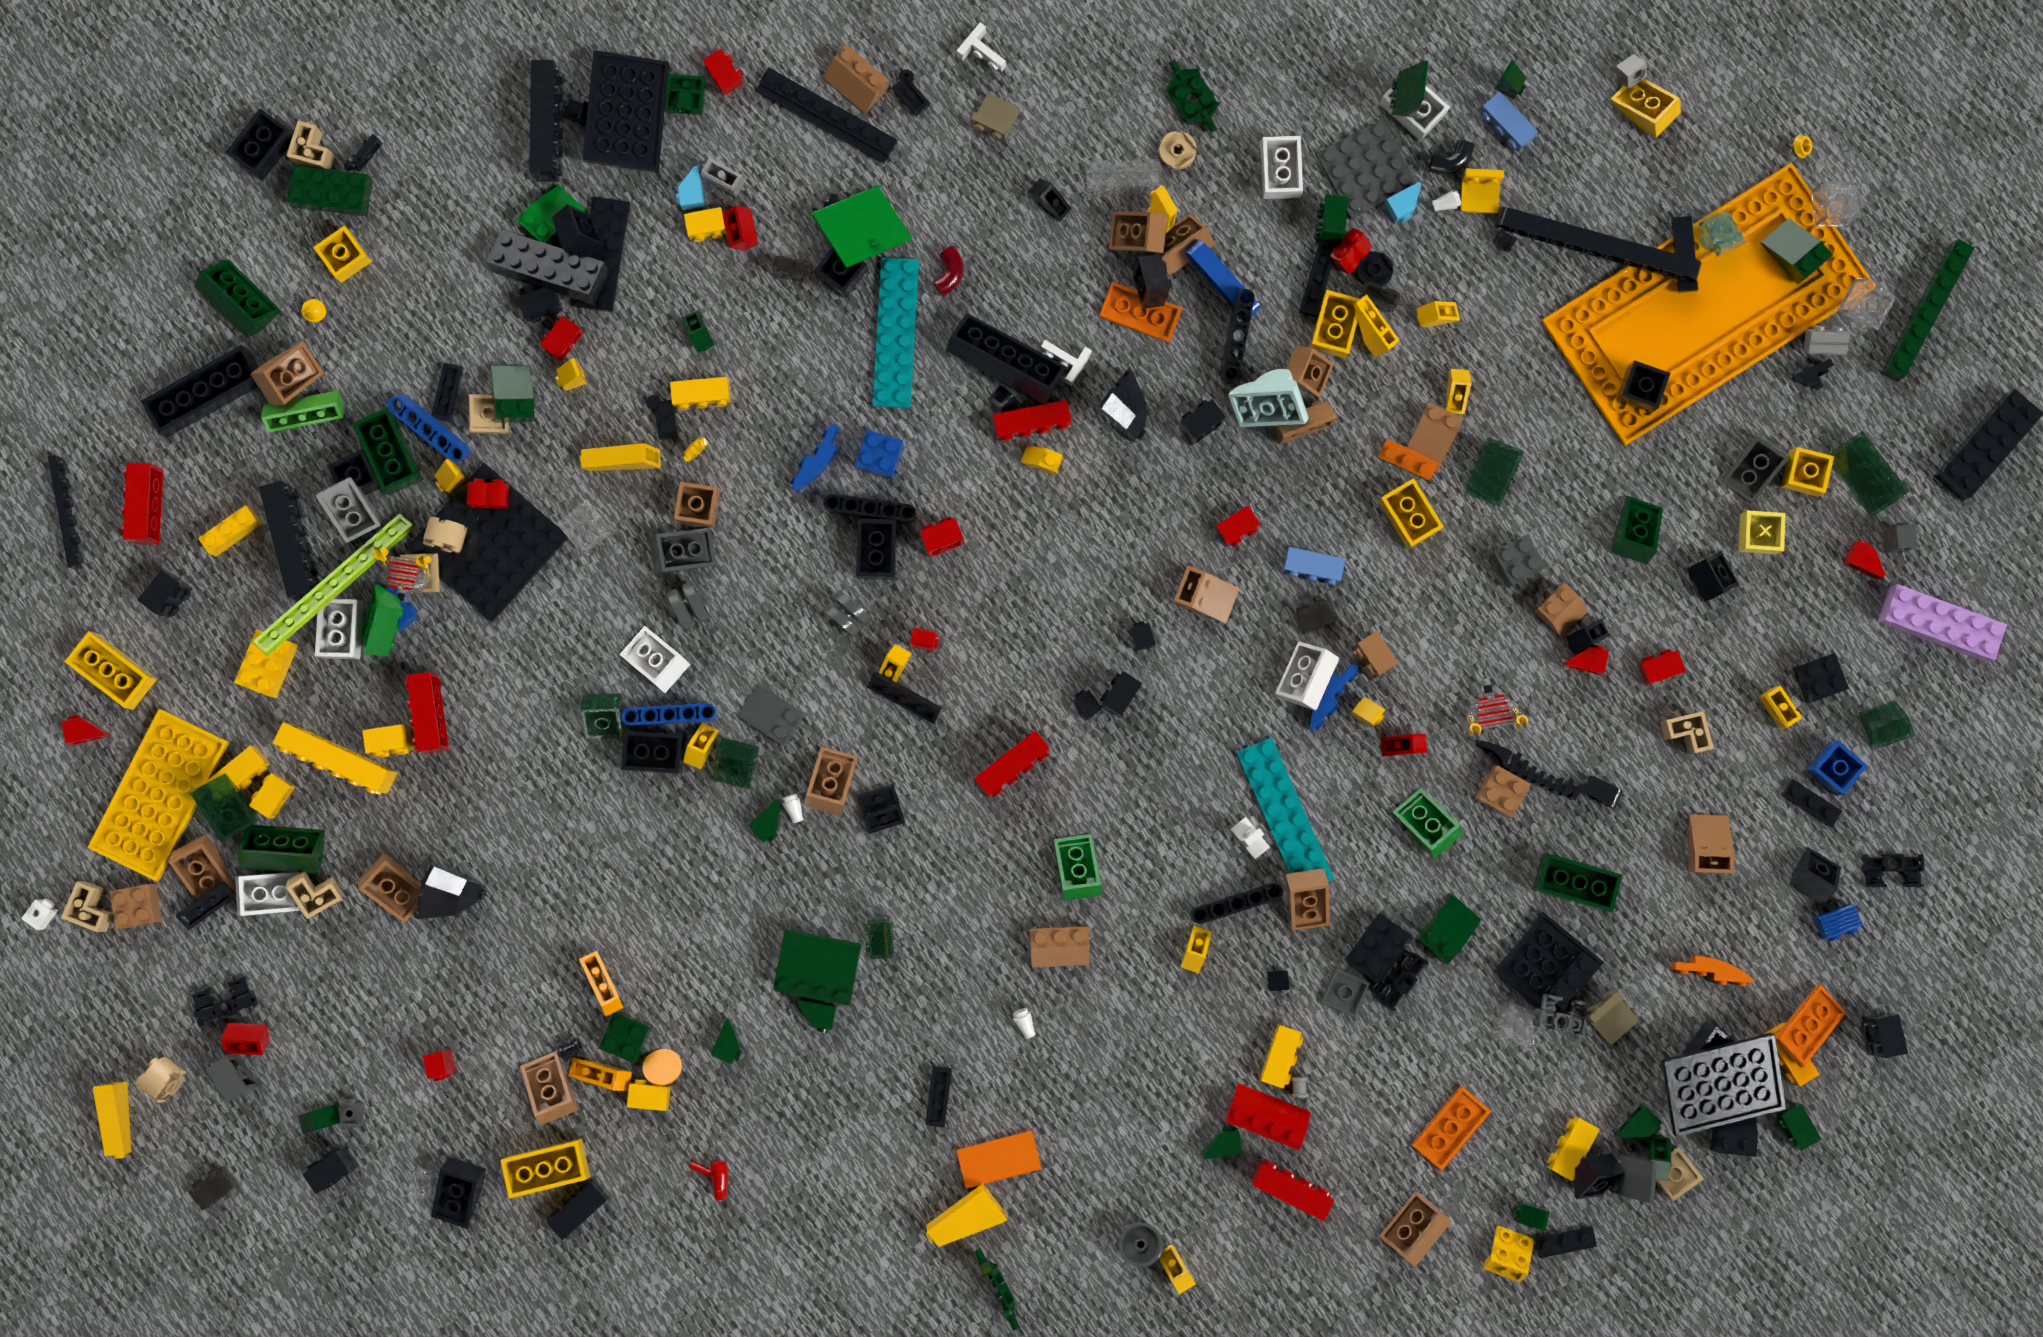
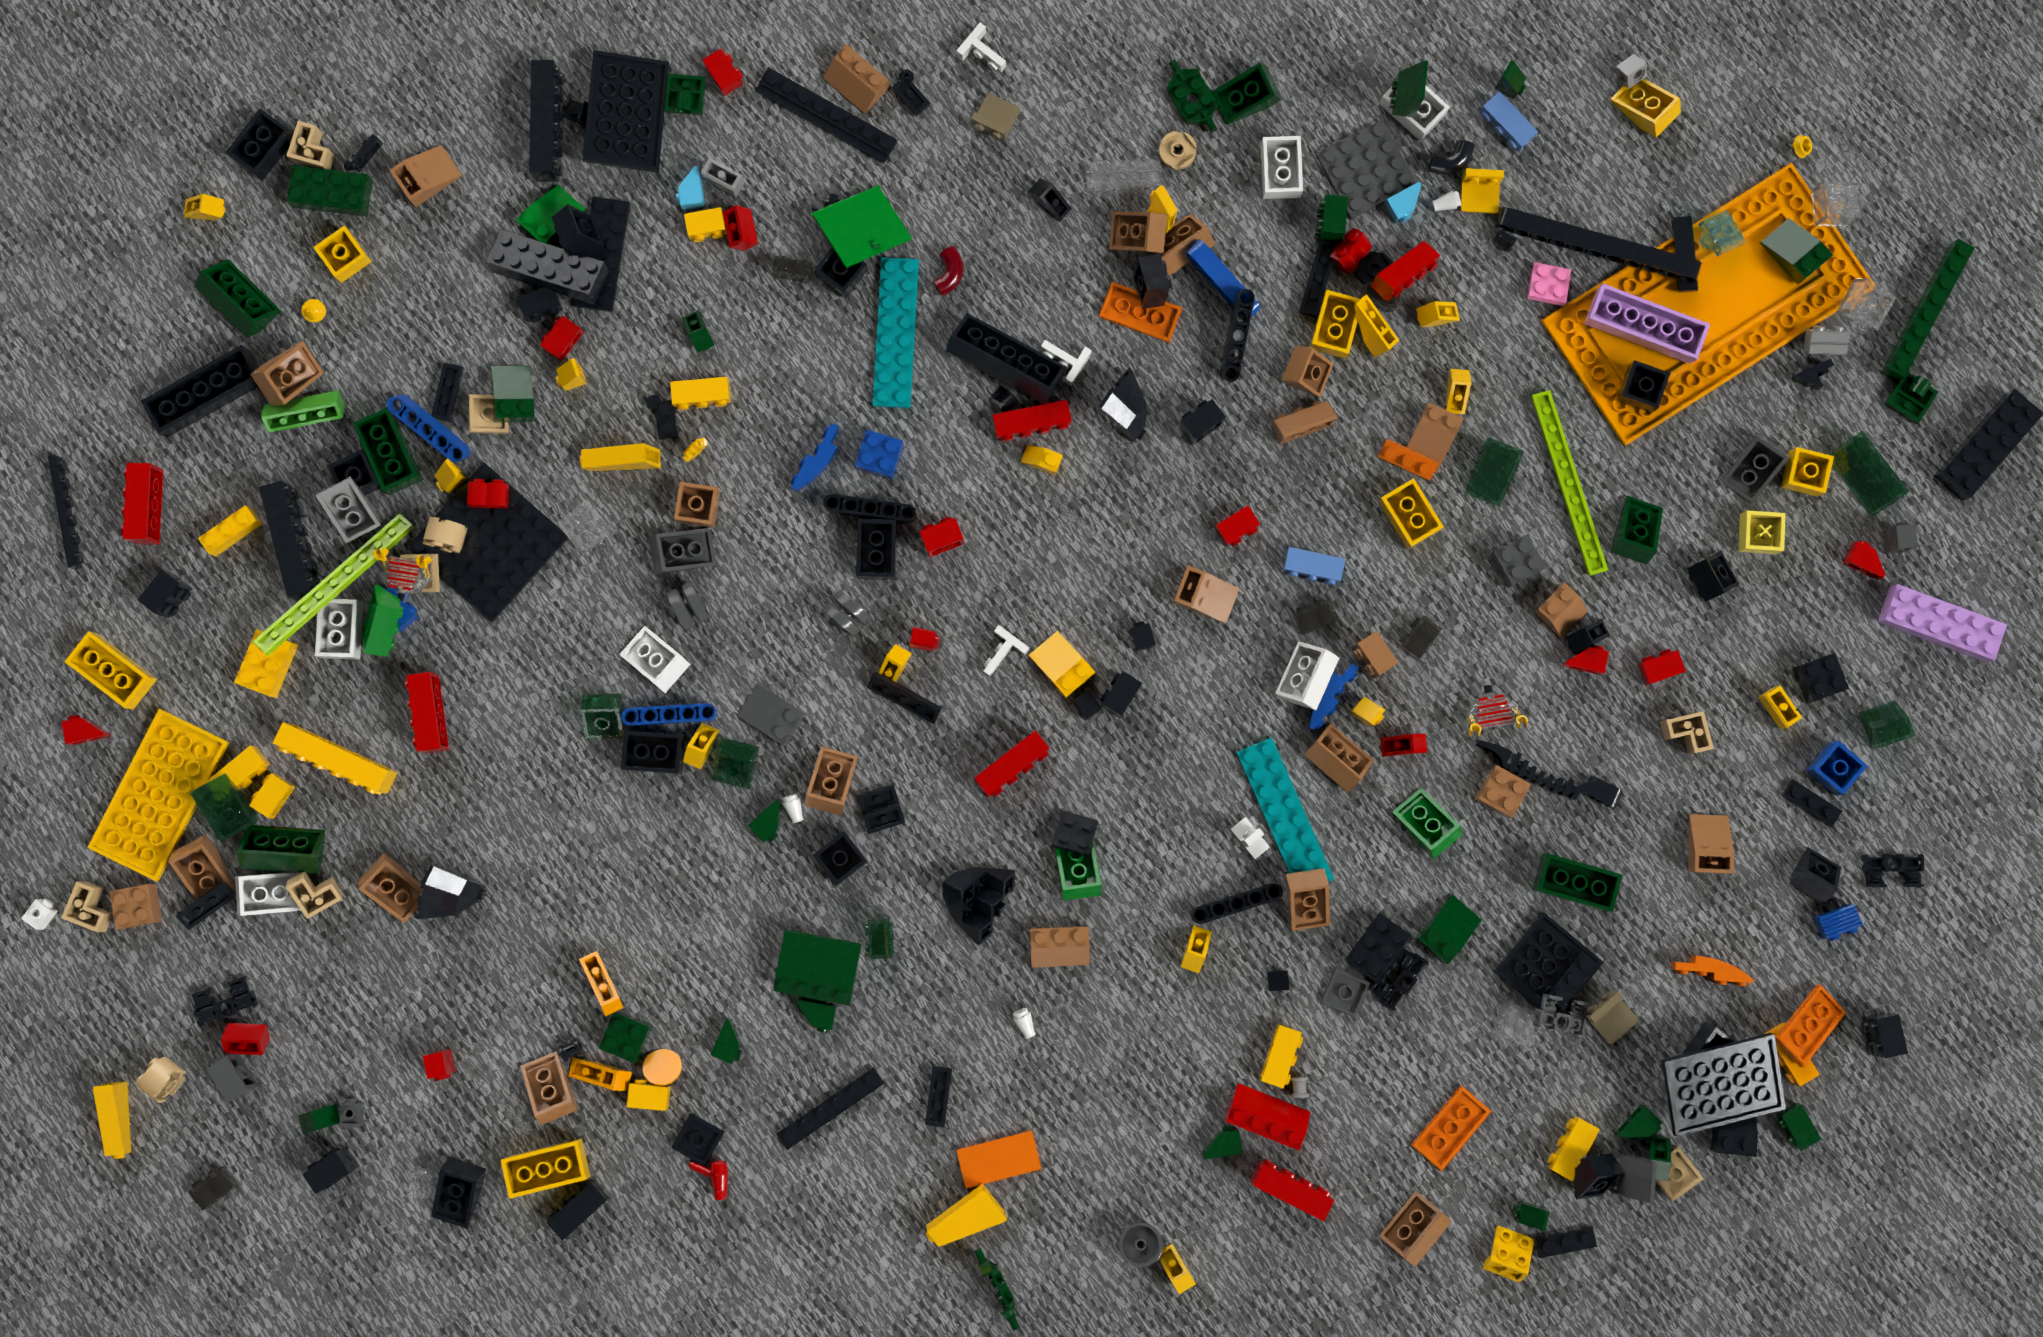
(204, 207): none -> yellow slope
(389, 739): yellow brick -> none
(425, 174): none -> medium nougat slope
(698, 1139): none -> black tile
(830, 1108): none -> black plate
(840, 858): none -> black brick
(976, 898): none -> black brick
(1002, 649): none -> white bracket
(1062, 664): none -> yellow slope
(1074, 833): none -> black plate
(1247, 94): none -> dark green slope
(1269, 401): light aqua brick -> none
(1339, 757): none -> medium nougat slope
(1406, 271): none -> red brick
(1420, 637): none -> clear smoke brick
(1549, 284): none -> bright pink plate
(1569, 483): none -> lime plate
(1647, 324): none -> lavender brick
(1912, 397): none -> dark green plate

